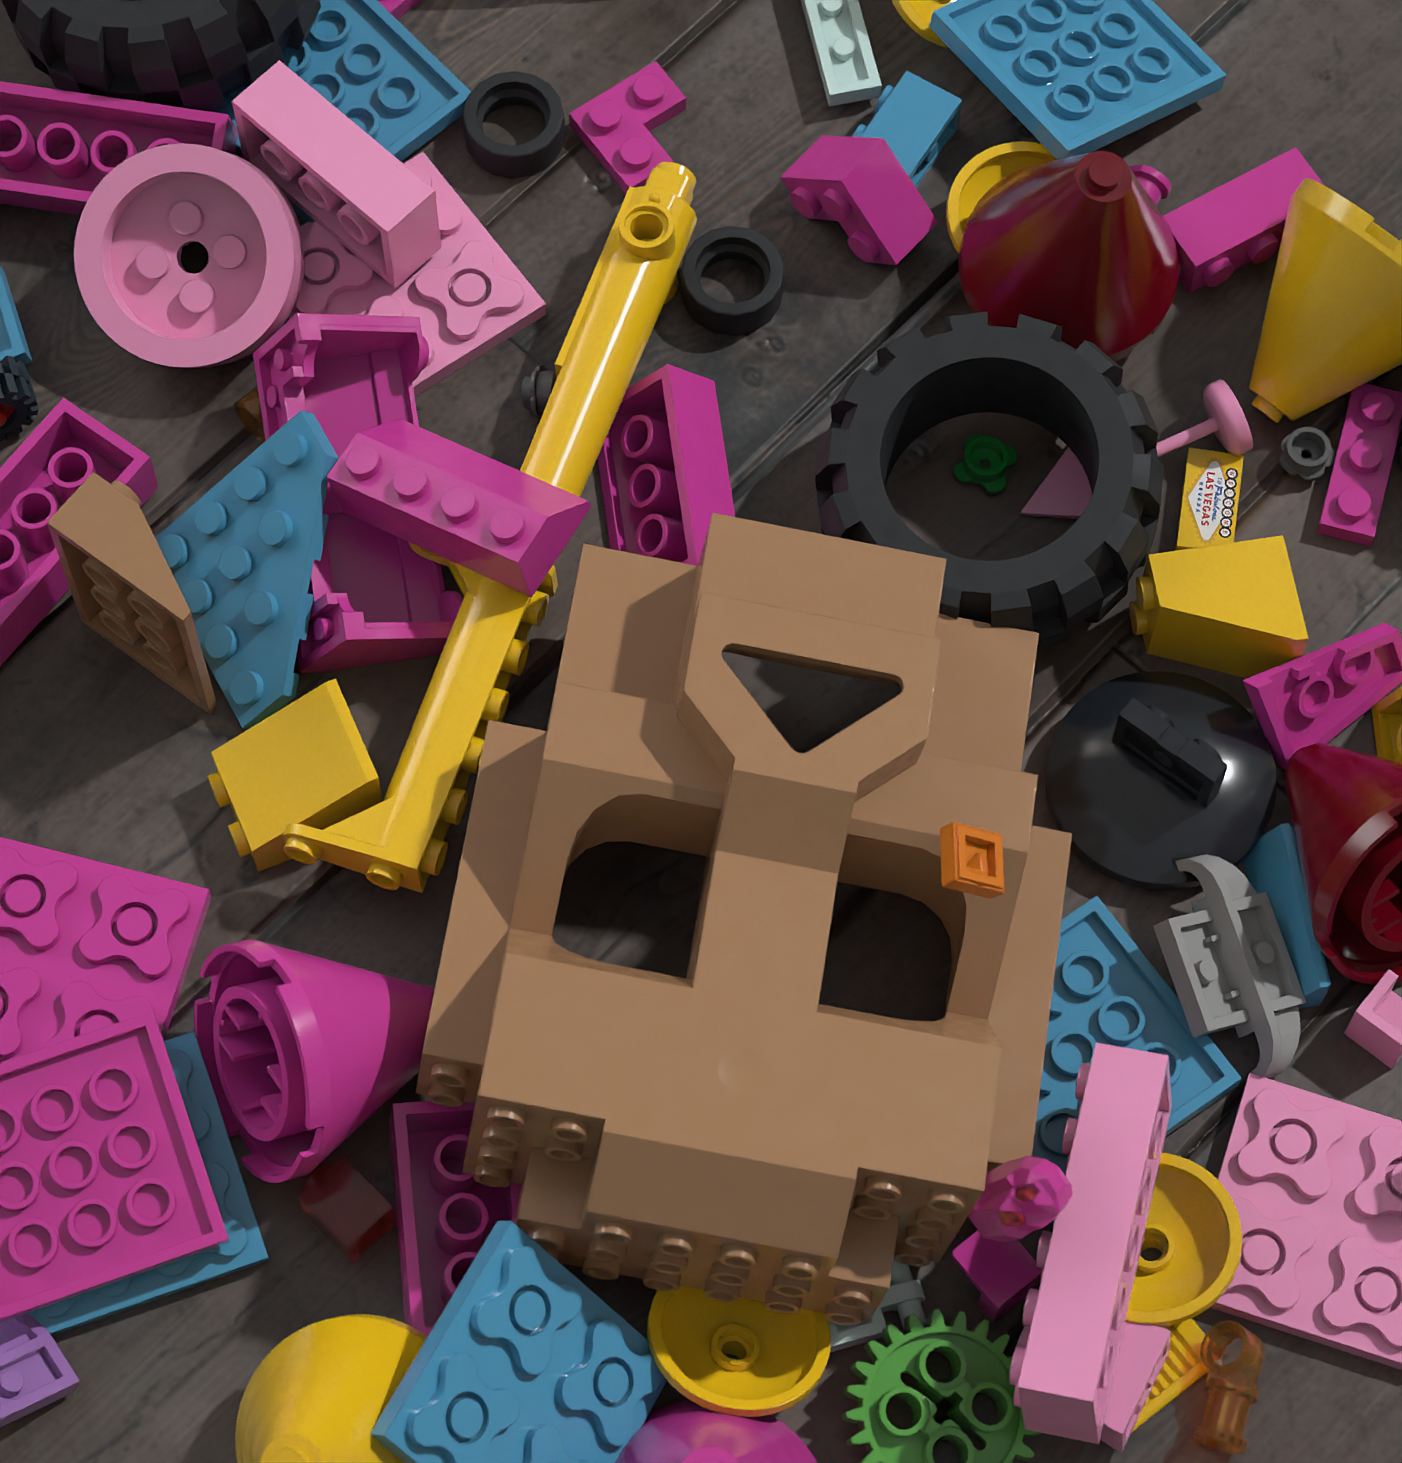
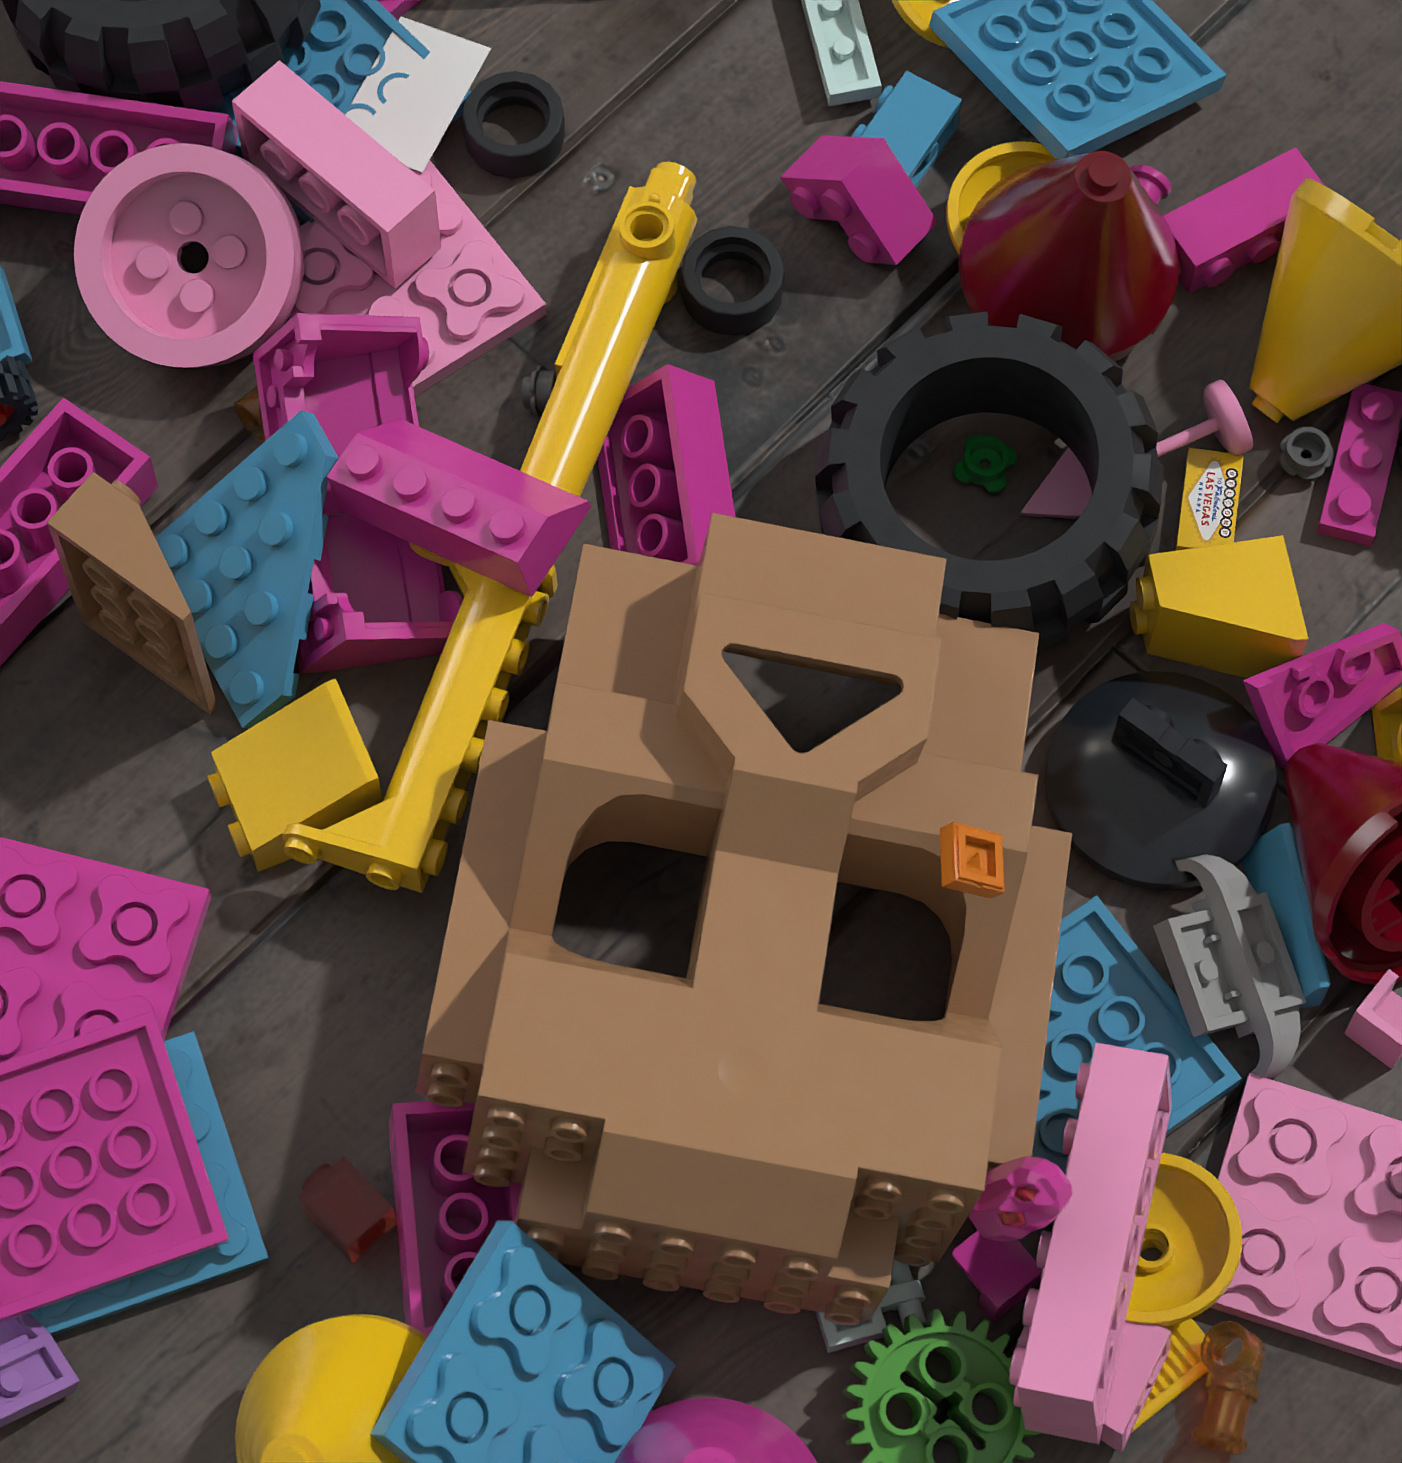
(303, 1050): dark pink cone -> none
(426, 101): none -> white sticker
(620, 123): dark pink plate -> none
(777, 1351): yellow dish -> none

